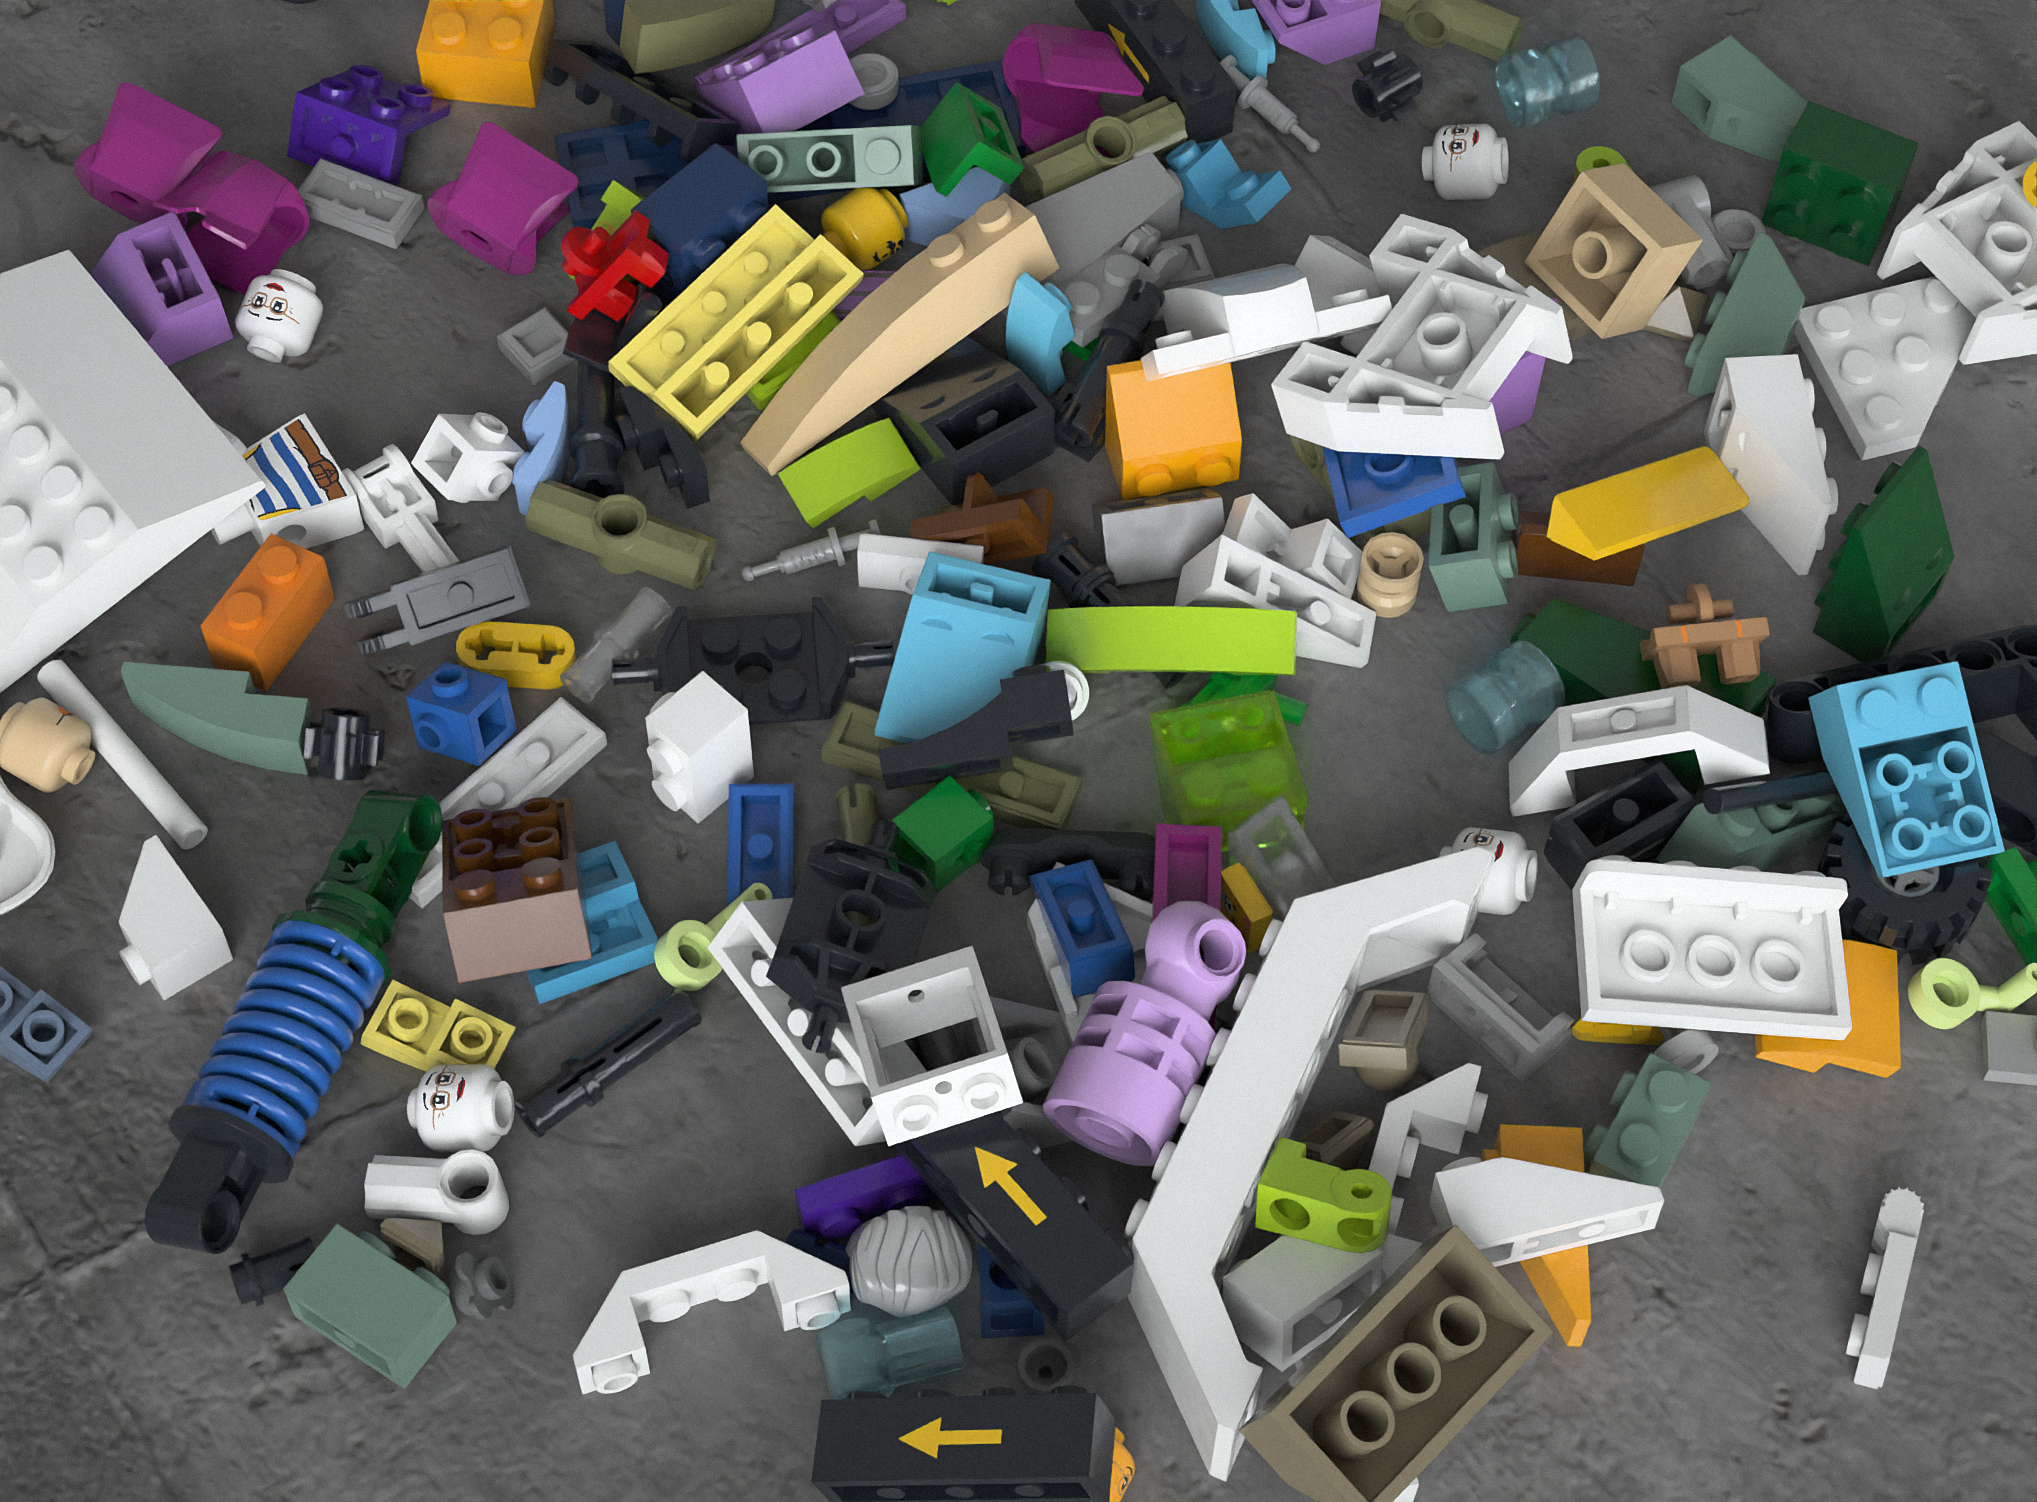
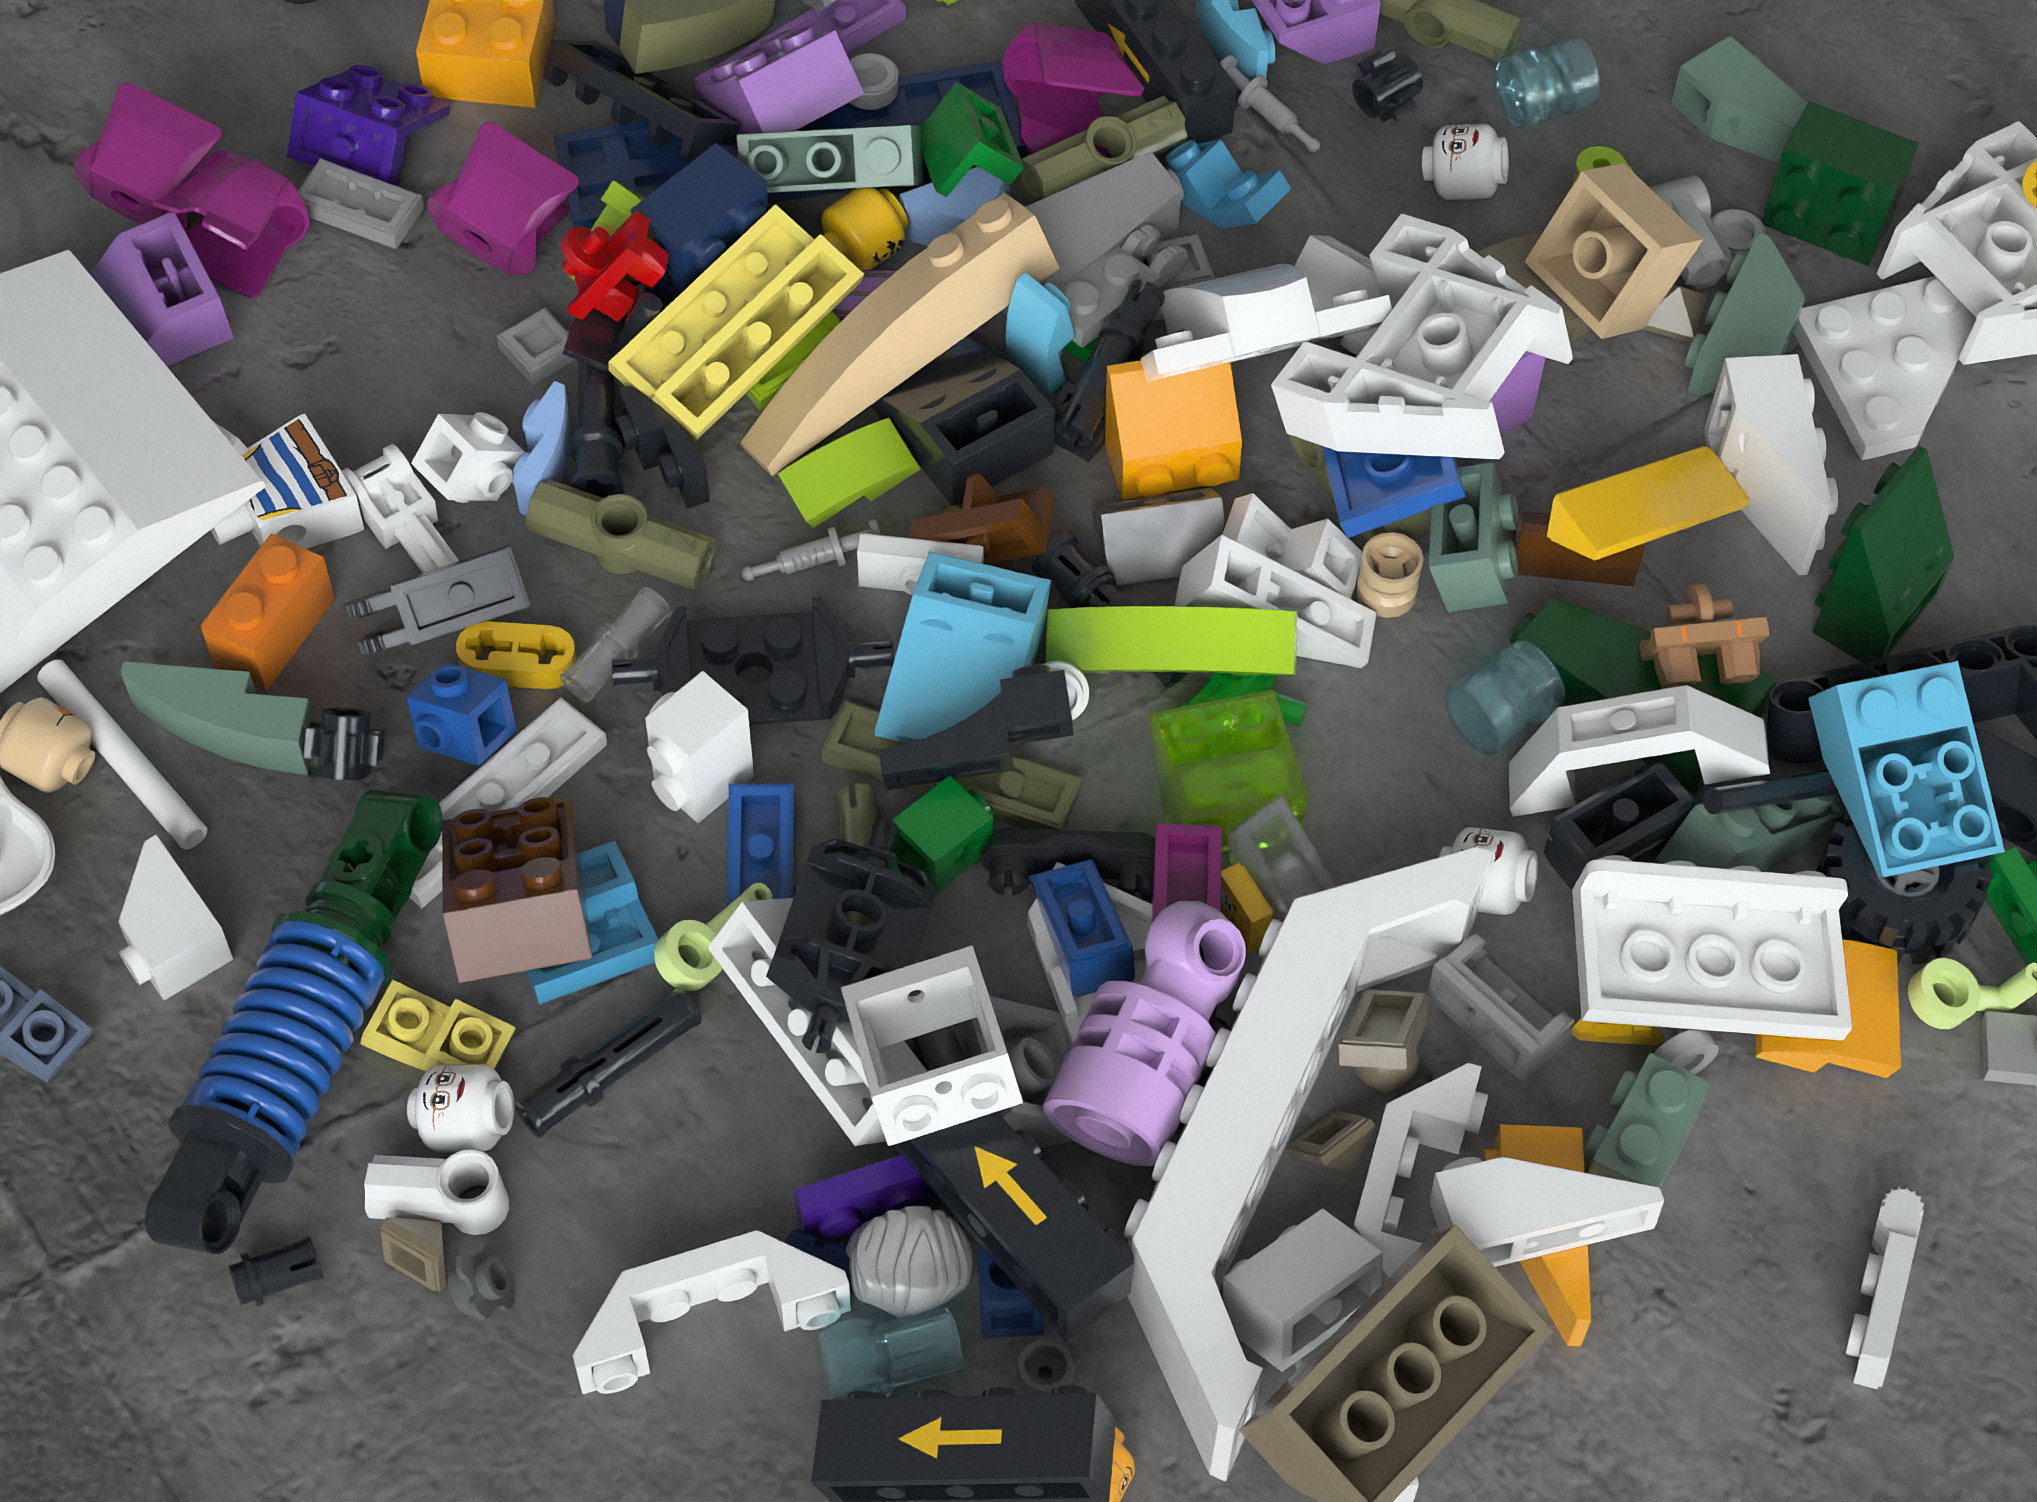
(279, 315): white head -> none
(372, 1303): sand green brick -> none
(1322, 1201): lime leg -> none

